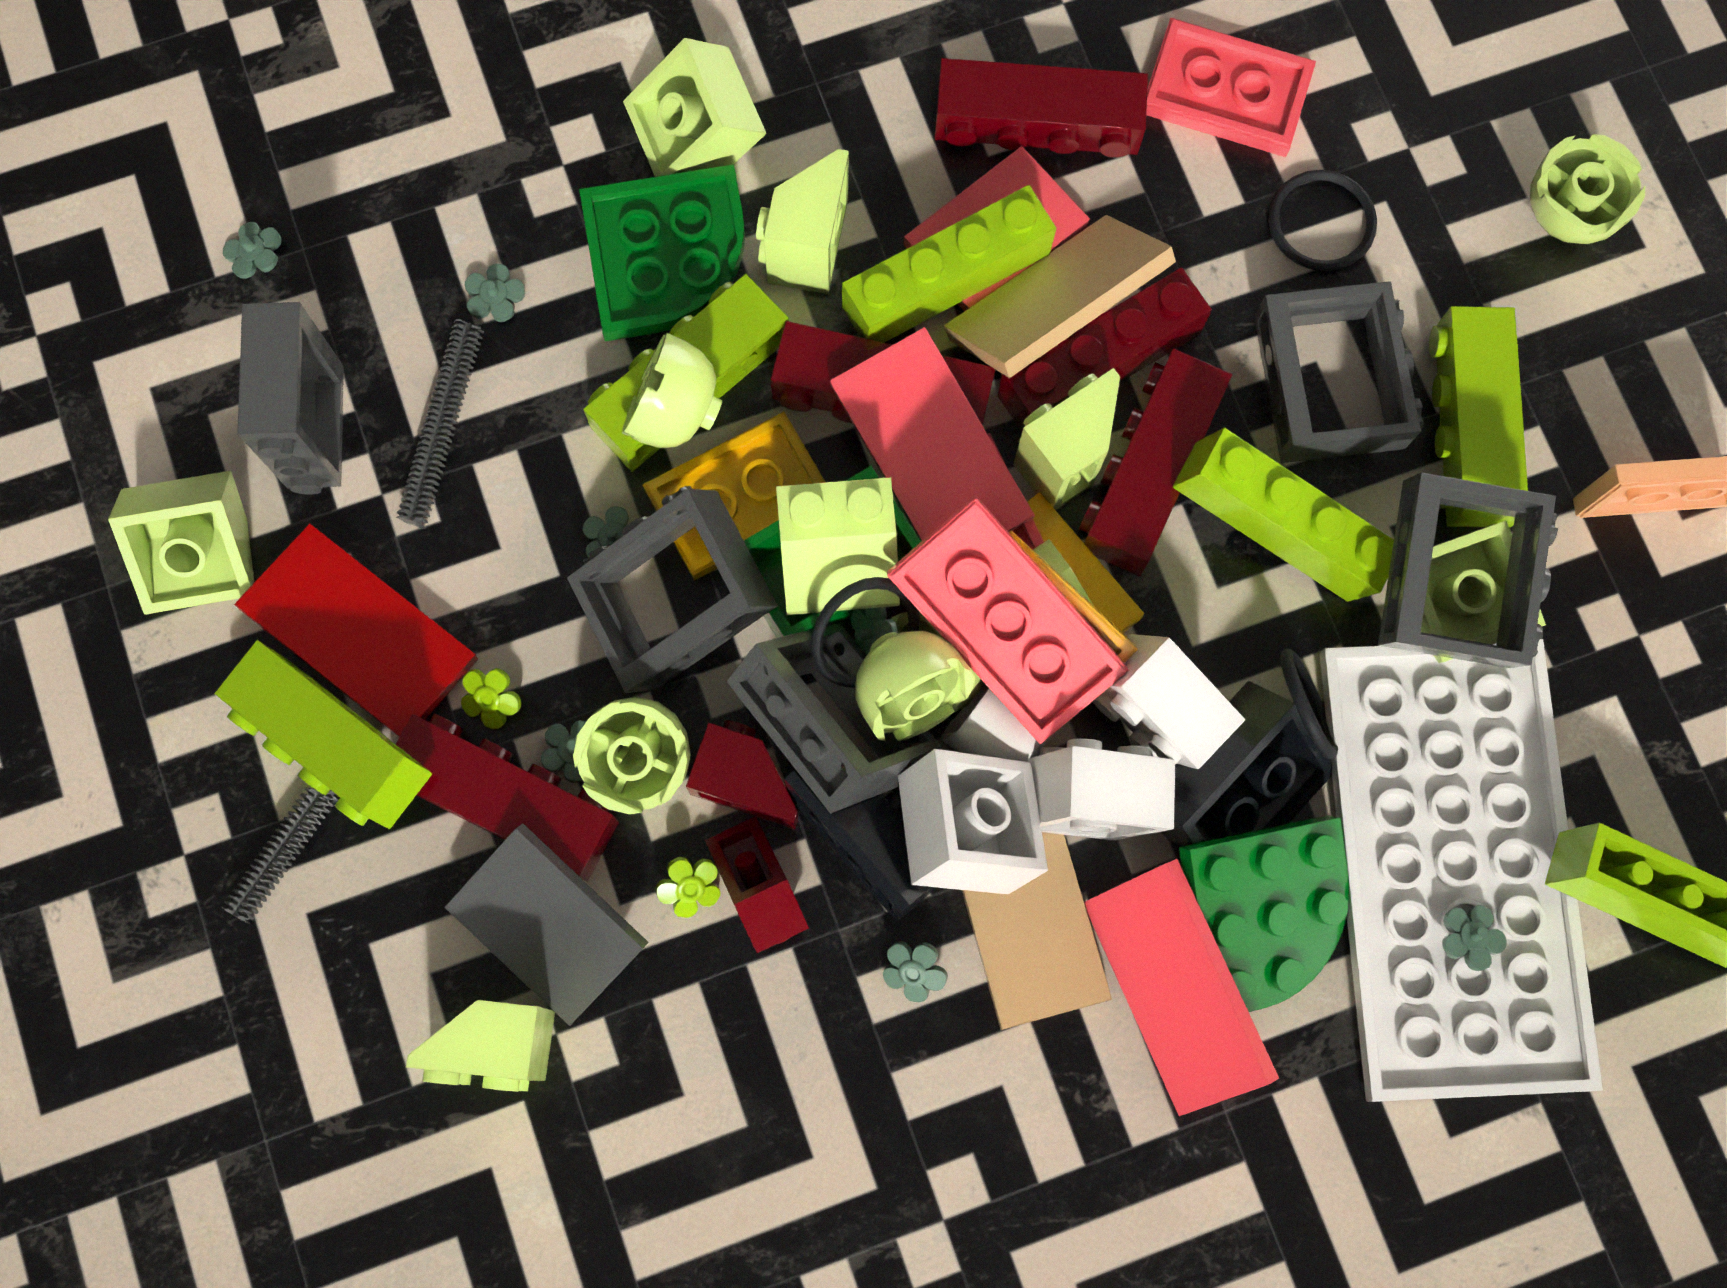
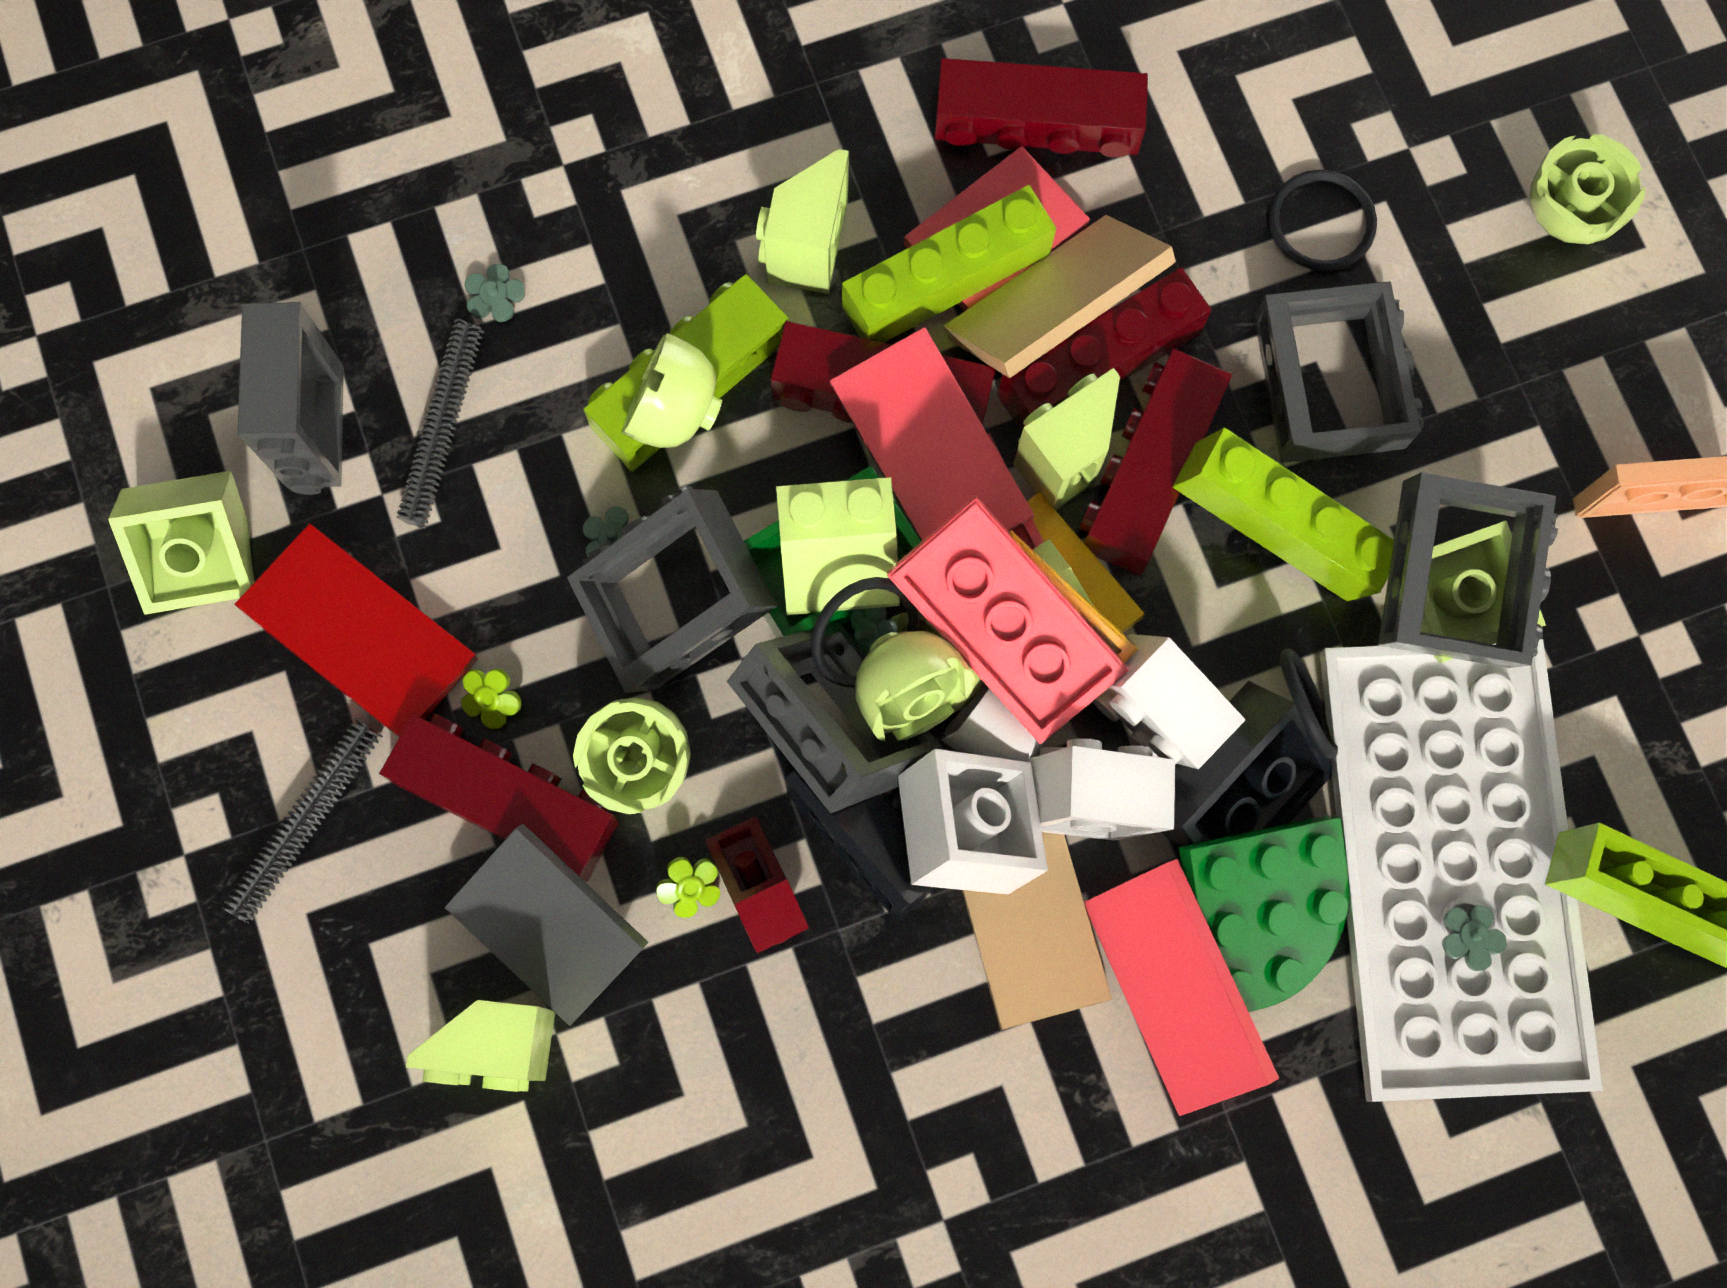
(252, 250): sand green plant -> none
(323, 736): lime brick -> none
(562, 750): sand green plant -> none
(662, 247): green plate -> none
(694, 110): yellowish green slope -> none
(740, 775): dark red slope -> none
(746, 478): yellow tile -> none
(914, 970): sand green plant -> none
(1228, 87): coral tile -> none
(1479, 404): lime brick -> none

